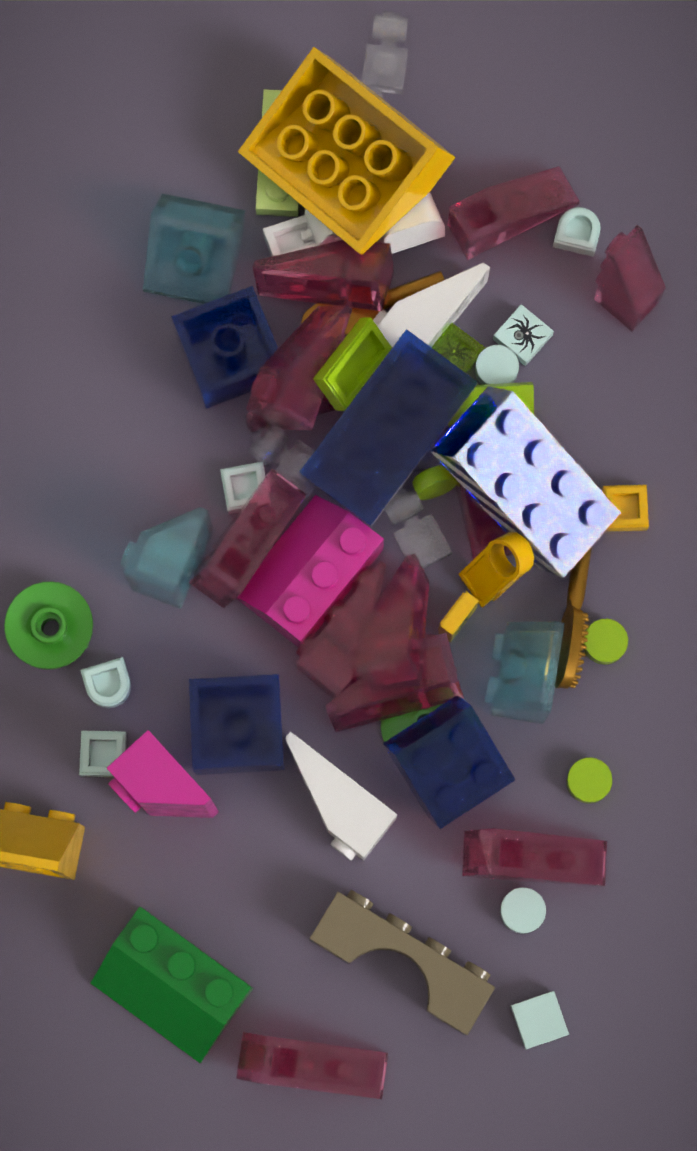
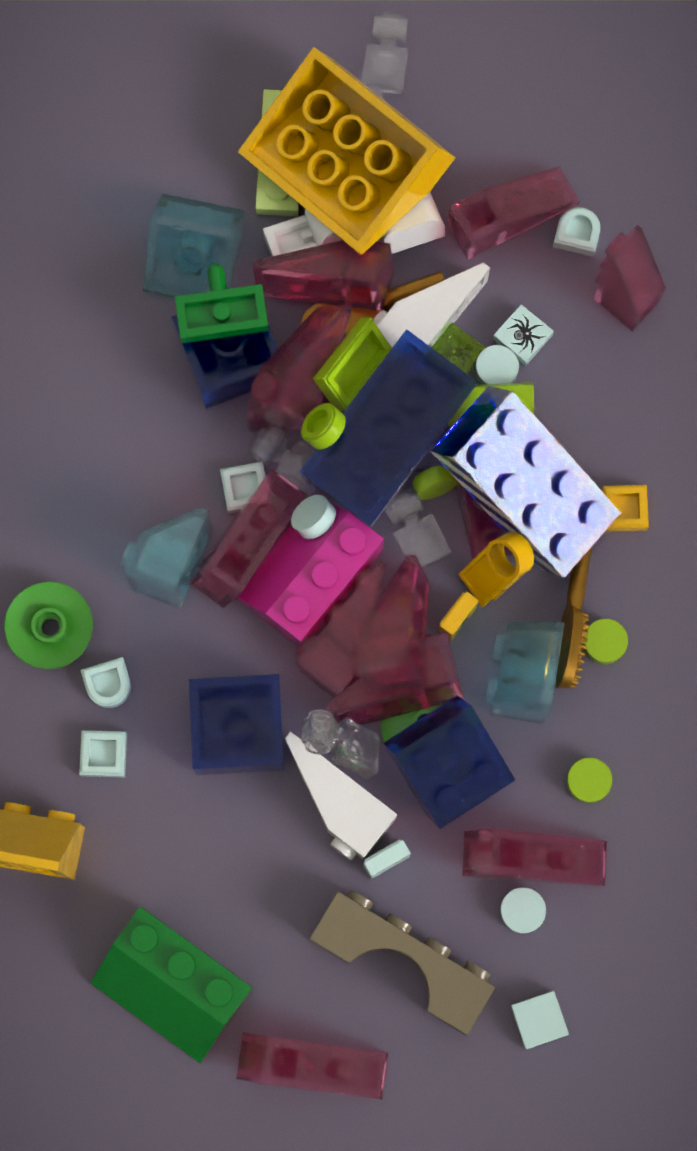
(155, 781): dark pink slope -> none
(221, 310): none -> green plate
(313, 516): none -> light aqua tile
(323, 426): none -> lime tile
(352, 743): none -> clear plate
(386, 858): none -> light aqua tile

